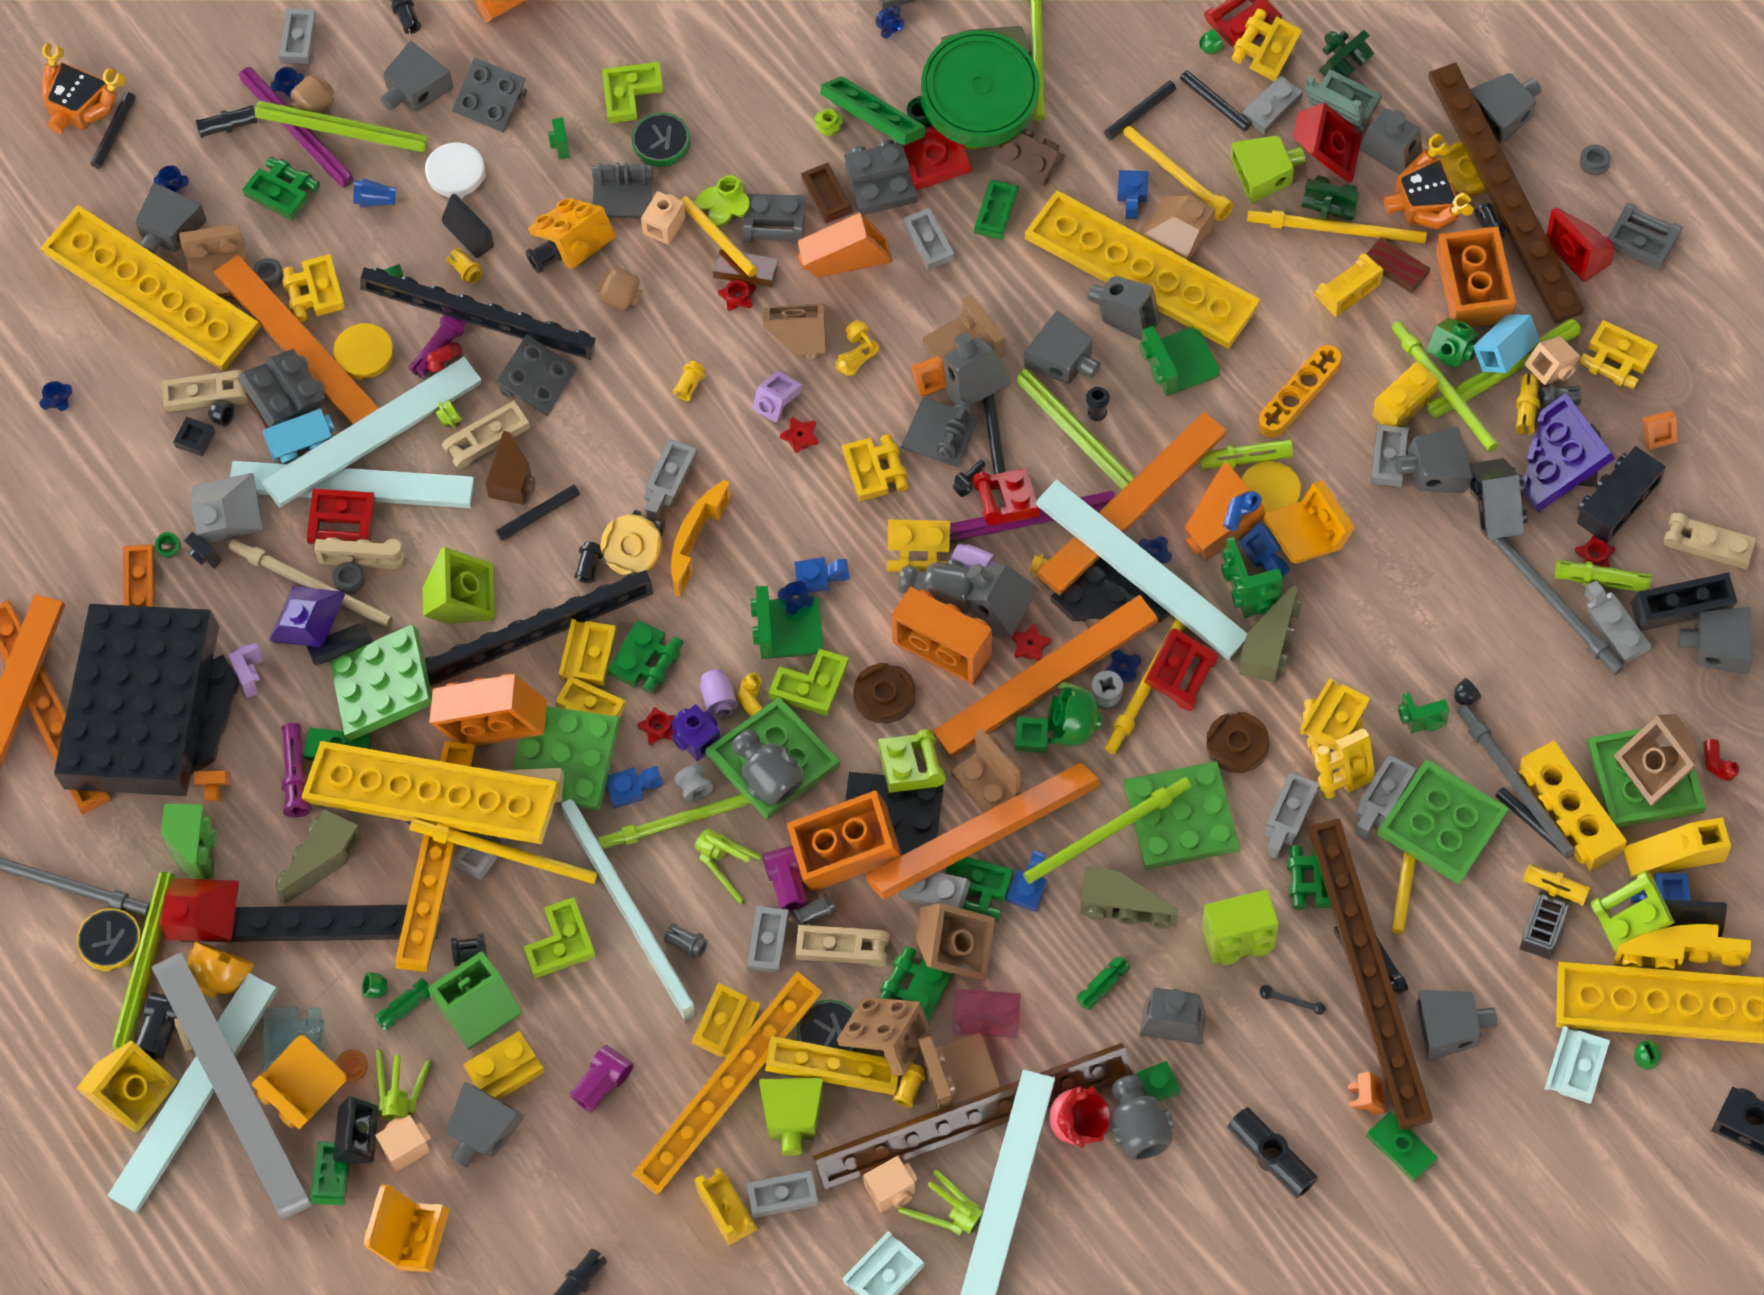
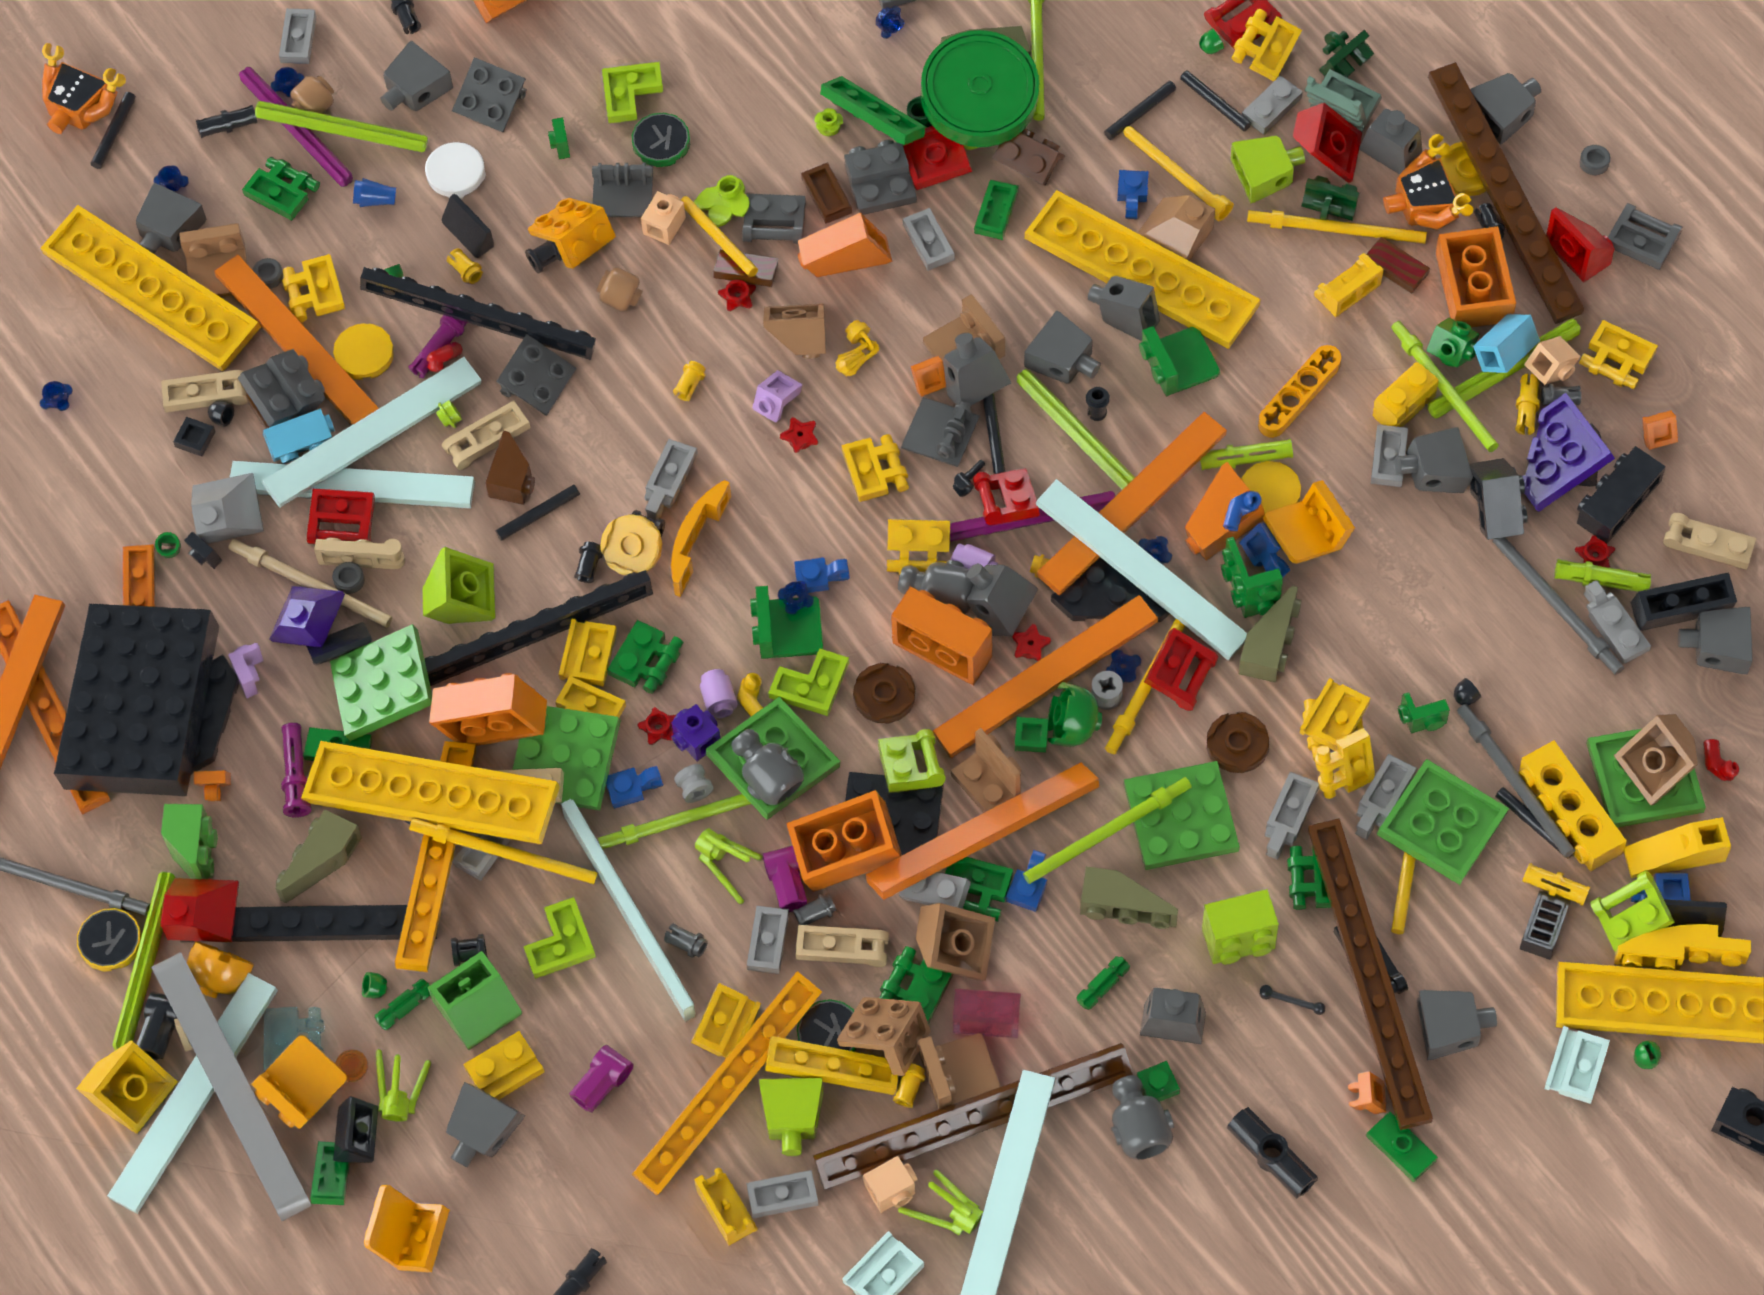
(403, 1142): light nougat brick -> none
(1080, 1116): red hair -> none

